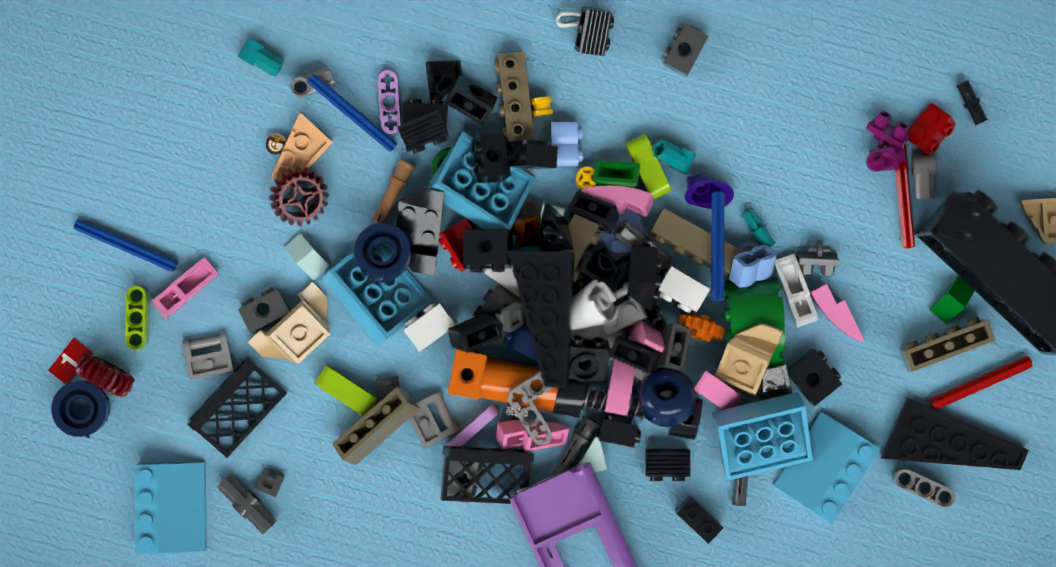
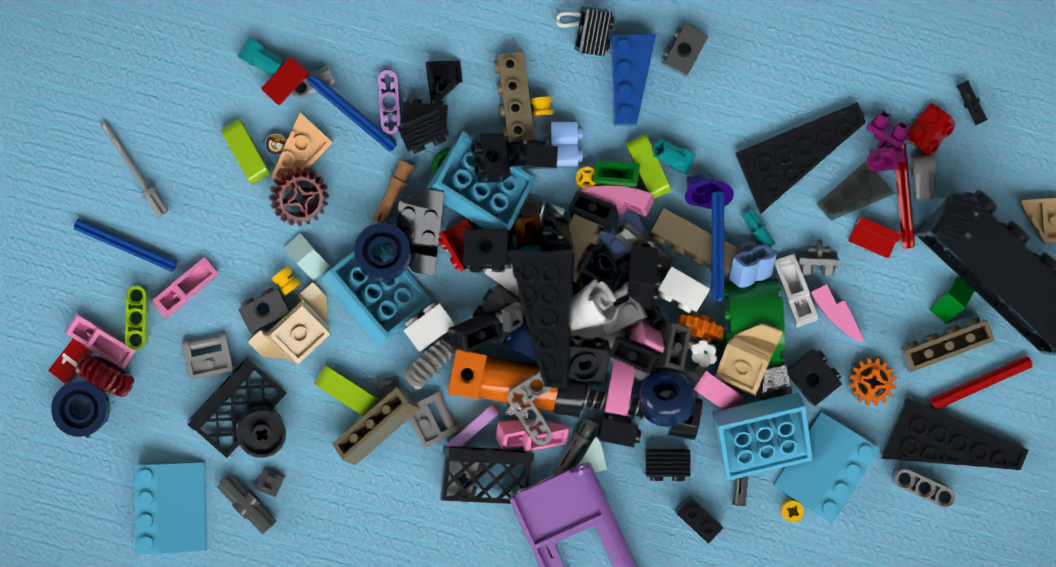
(99, 340): none -> bright pink slope
(149, 193): none -> light grey piece
(245, 151): none -> lime beam
(264, 443): none -> black wheel
(285, 81): none -> red panel
(286, 281): none -> yellow wheel
(429, 363): none -> light grey gear
(471, 100): black brick -> none
(630, 69): none -> blue wedge
(703, 354): none -> white plant
(786, 158): none -> black wing
(788, 508): none -> yellow wheel
(854, 192): none -> clear smoke wing
(873, 371): none -> orange gear
(874, 237): none -> red panel

